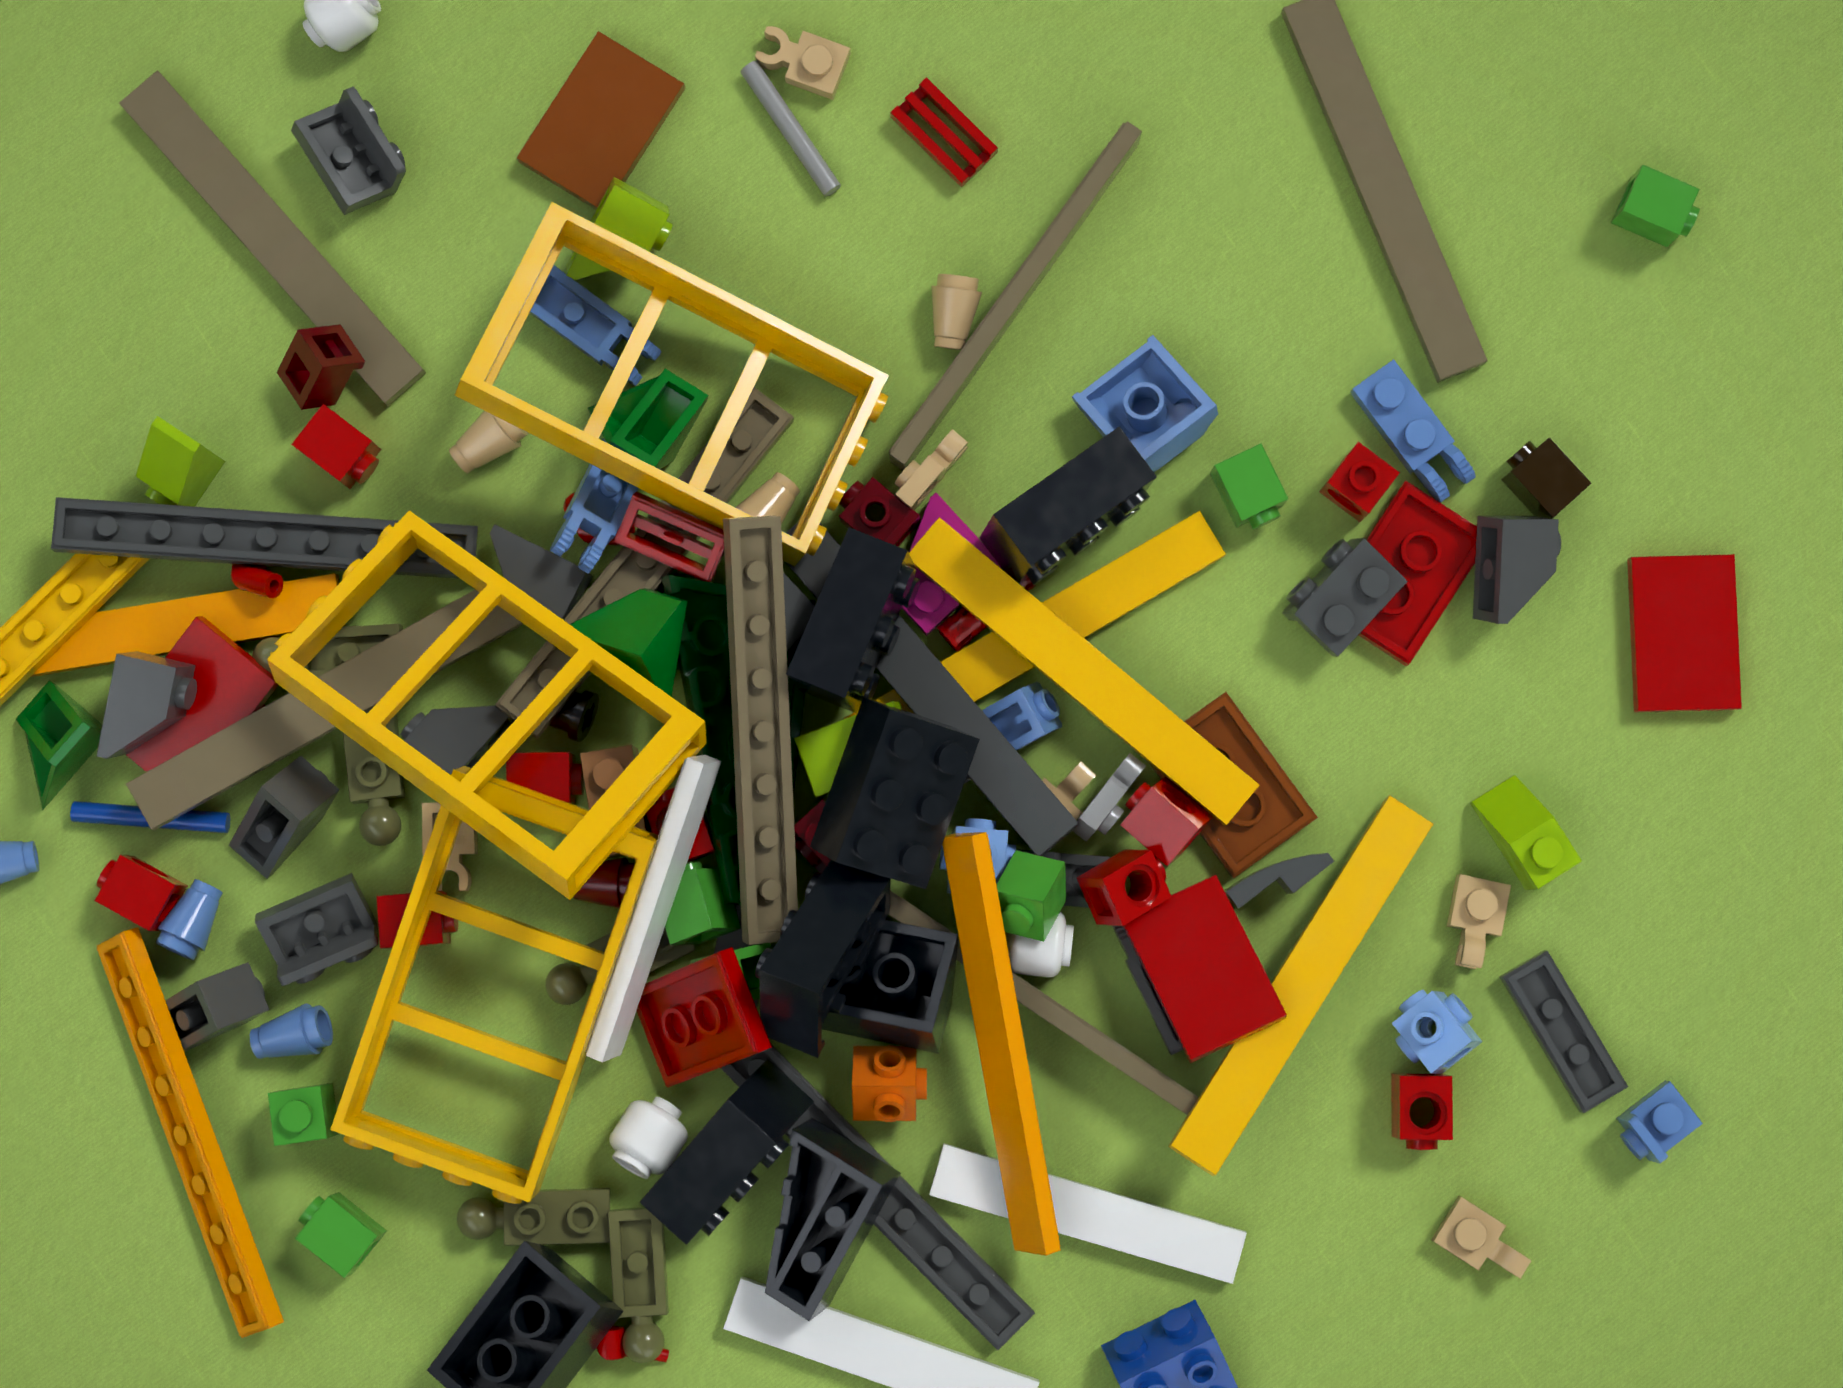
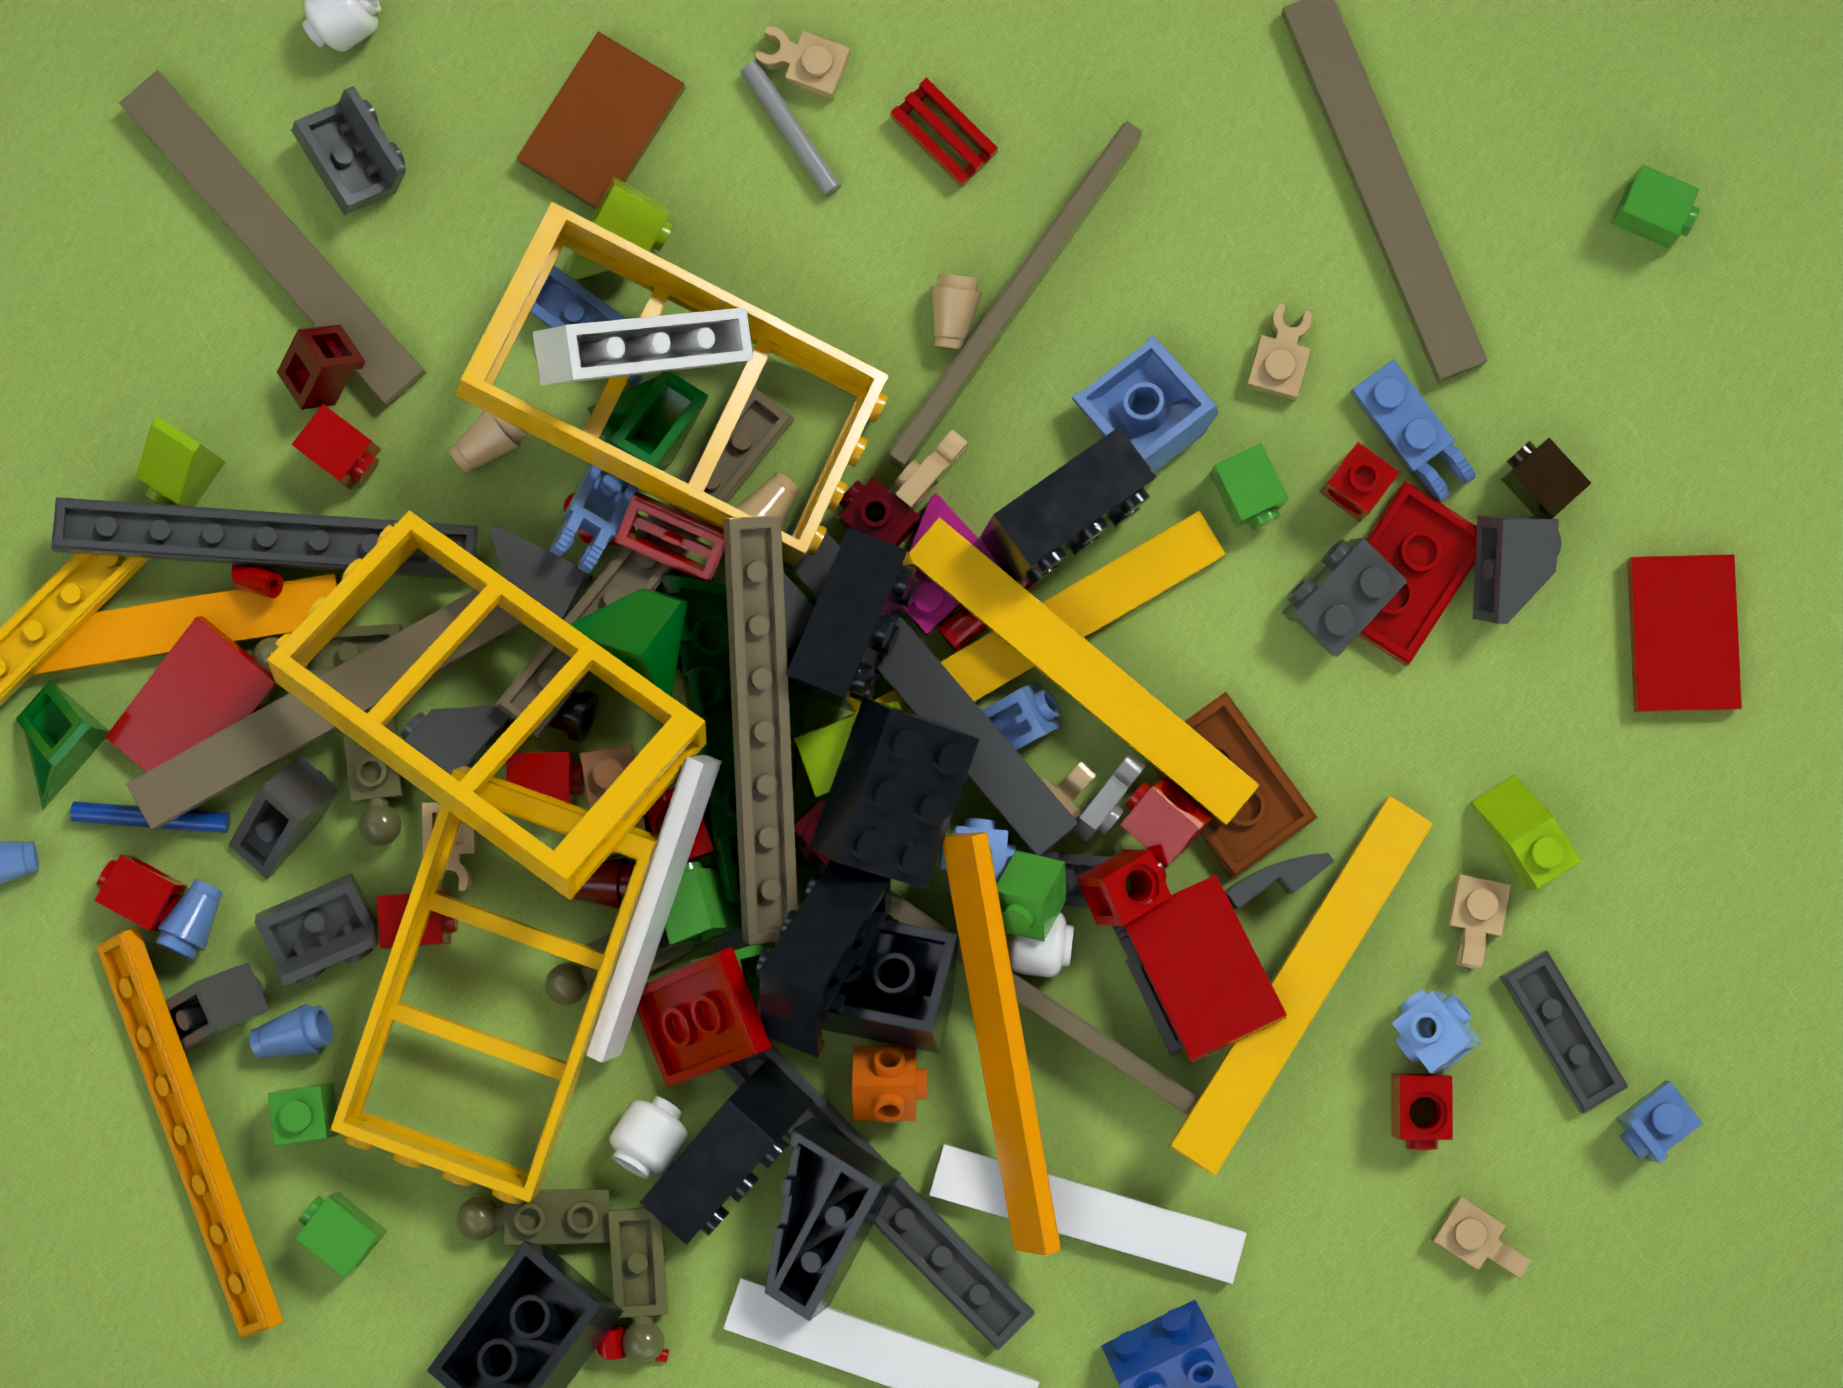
(144, 700): dark grey slope -> none
(642, 345): none -> white brick
(1279, 360): none -> tan plate

